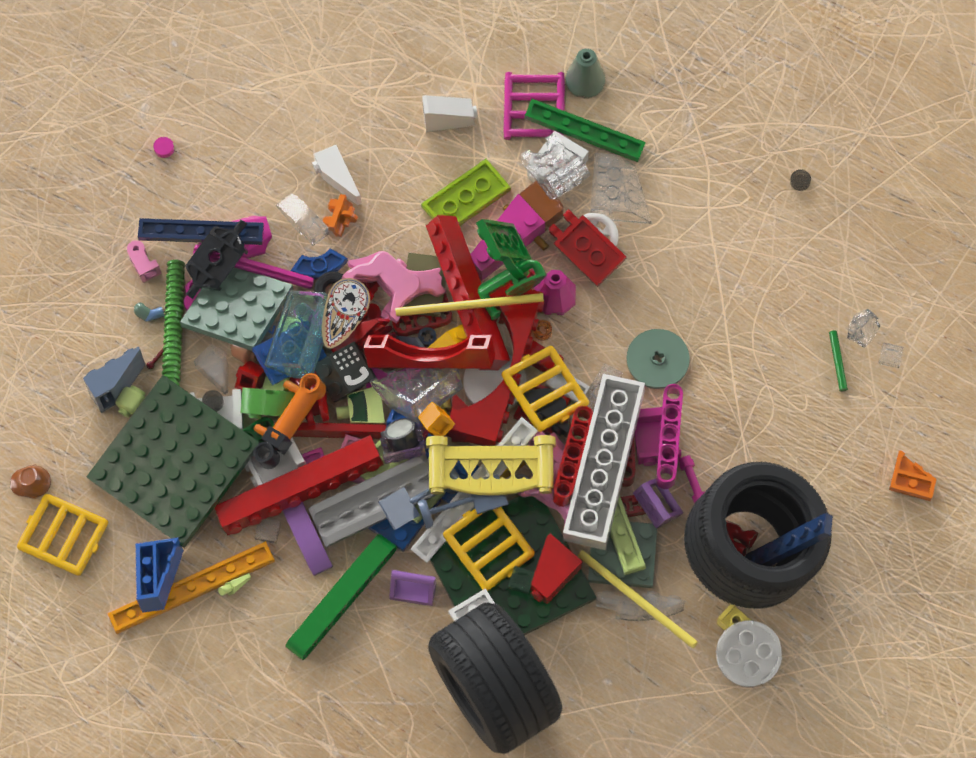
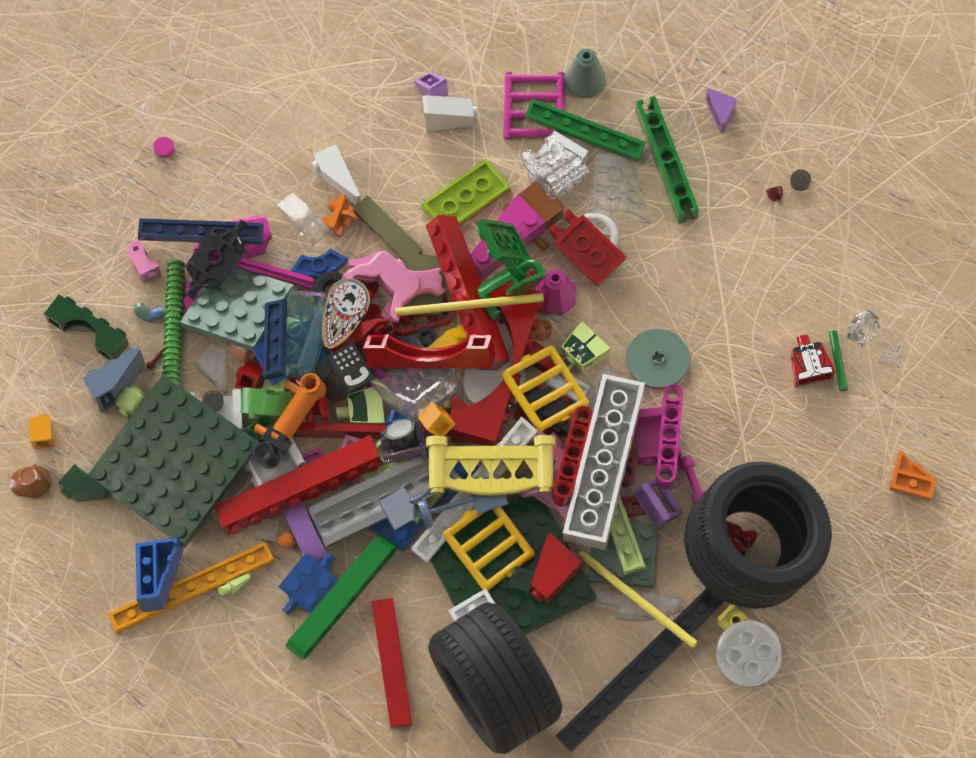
(41, 431): none -> light orange brick
(59, 561): yellow bar -> none
(66, 314): none -> dark green arch
(81, 486): none -> clear green slope
(275, 339): none -> dark blue tile
(287, 540): none -> orange hinge
(308, 583): none -> blue plate
(386, 228): none -> olive tile
(391, 663): none -> red tile
(412, 588): medium lavender tile -> none
(432, 85): none -> medium lavender slope
(583, 349): none -> yellowish green torso
(637, 672): none -> black plate
(670, 171): none -> green piece
(721, 107): none -> medium lavender slope
(775, 193): none -> dark red hinge
(793, 541): dark blue plate -> none
(810, 362): none -> torso

